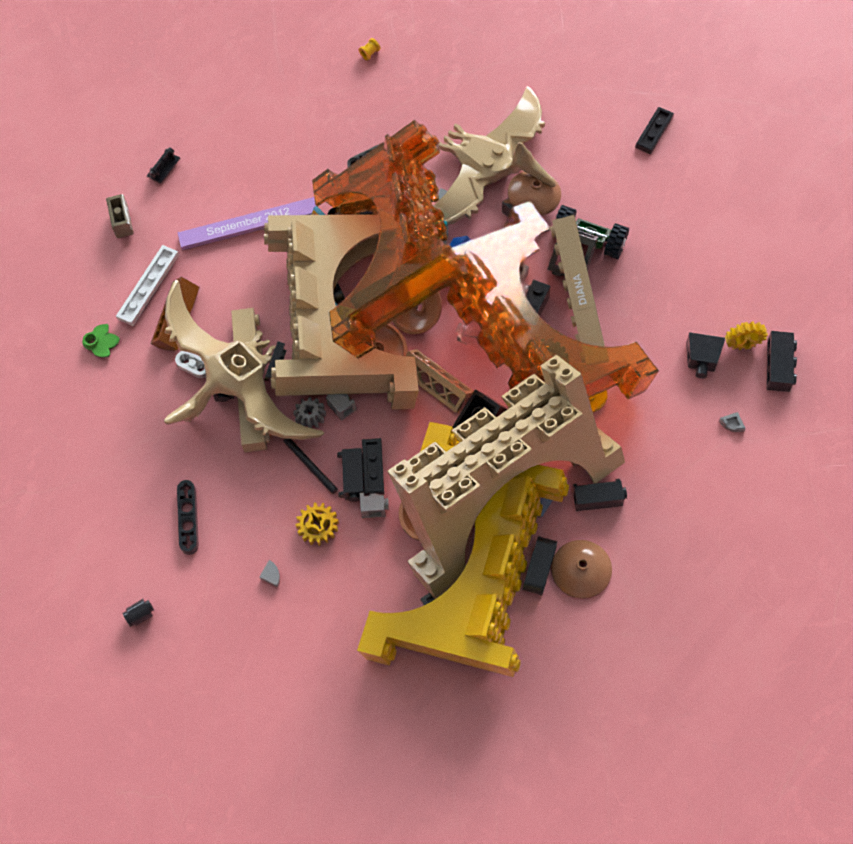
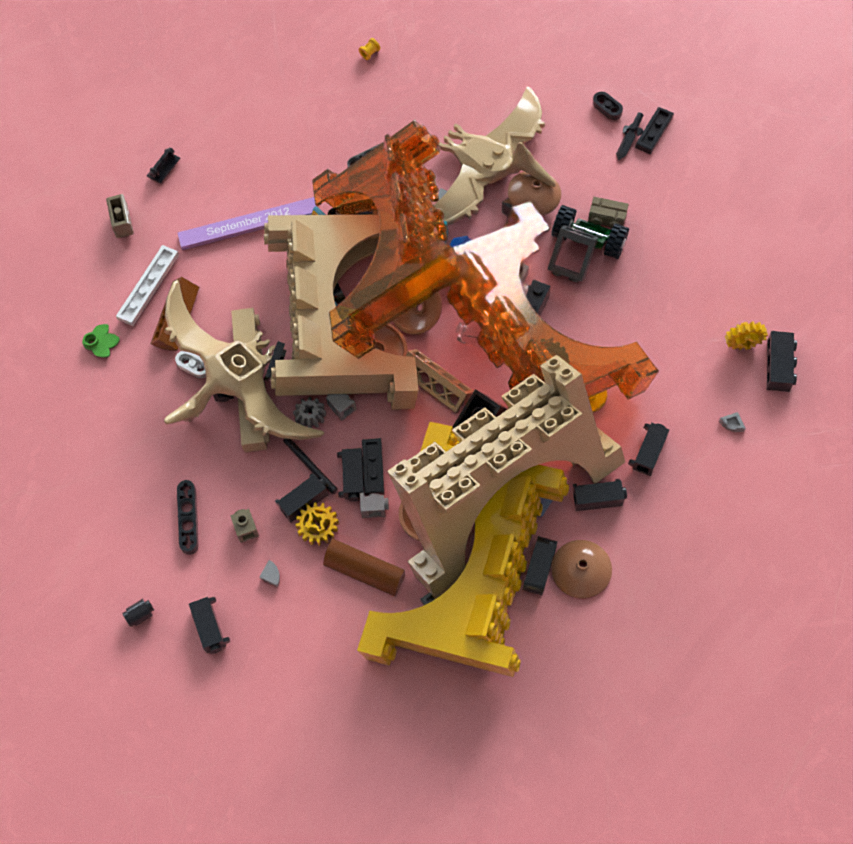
(208, 625): none -> black brick
(244, 525): none -> dark tan brick
(305, 494): none -> black brick
(363, 567): none -> dark orange brick
(577, 281): tan brick -> none
(607, 212): none -> dark tan brick
(608, 105): none -> black plate
(629, 137): none -> black sword
(650, 448): none -> black brick
(703, 352): black torso -> none

